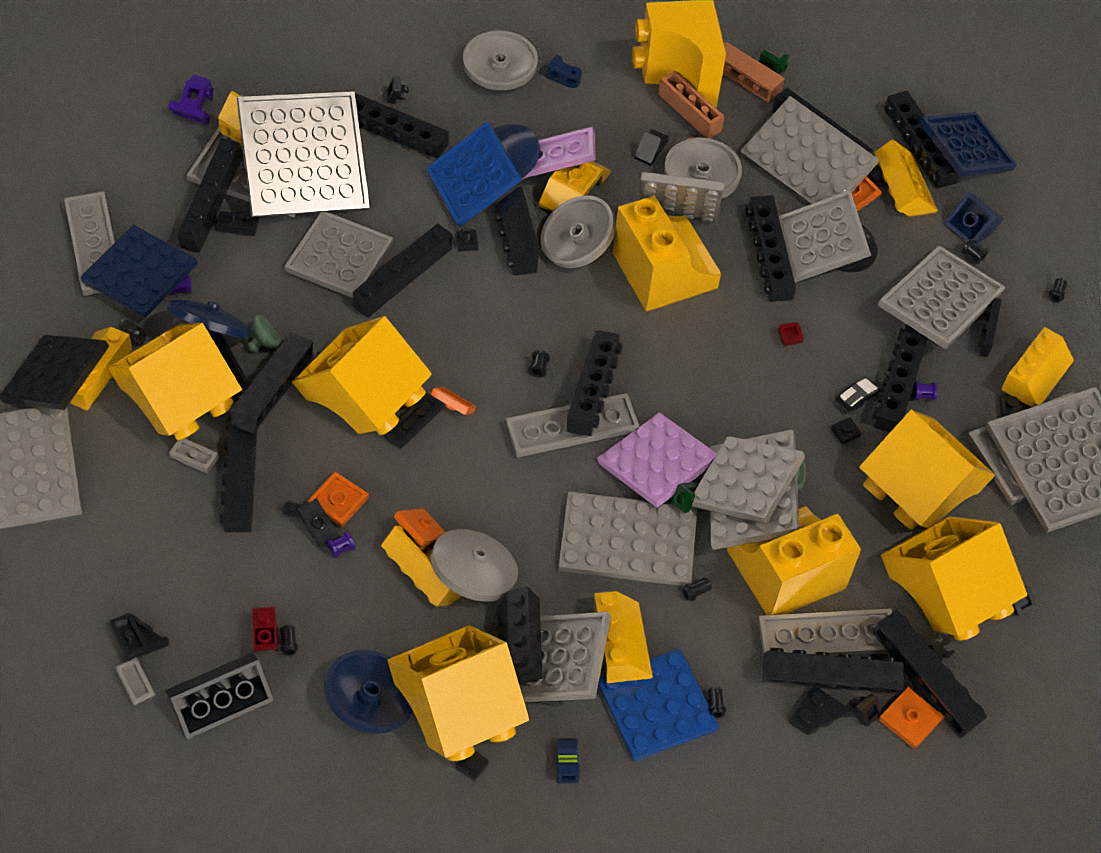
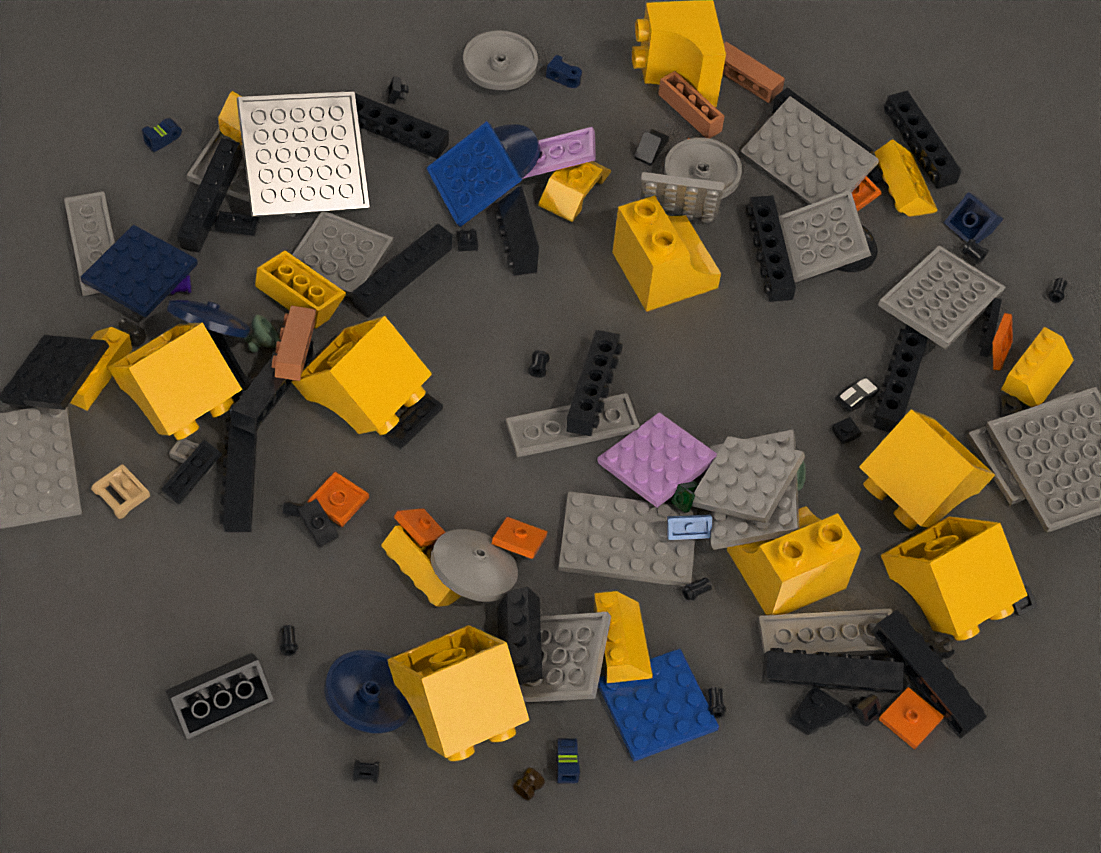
(126, 486): none -> tan plate
(135, 637): black wing -> none
(135, 681): light grey tile -> none
(162, 134): none -> dark blue leg
(191, 108): dark purple tile -> none
(191, 471): none -> black plate
(264, 628): dark red slope -> none
(294, 343): none -> nougat brick
(298, 285): none -> yellow slope
(341, 544): dark purple bush -> none
(366, 771): none -> black bush
(453, 401): orange plate -> none
(473, 765): black plate -> none
(519, 537): none -> orange plate
(528, 784): none -> dark brown wheel
(578, 231): light grey dish -> none
(689, 527): none -> medium blue plate
(774, 63): dark green bracket -> none
(790, 333): dark red plate -> none
(925, 391): dark purple bush -> none
(967, 143): dark blue plate -> none
(1002, 341): none -> orange plate

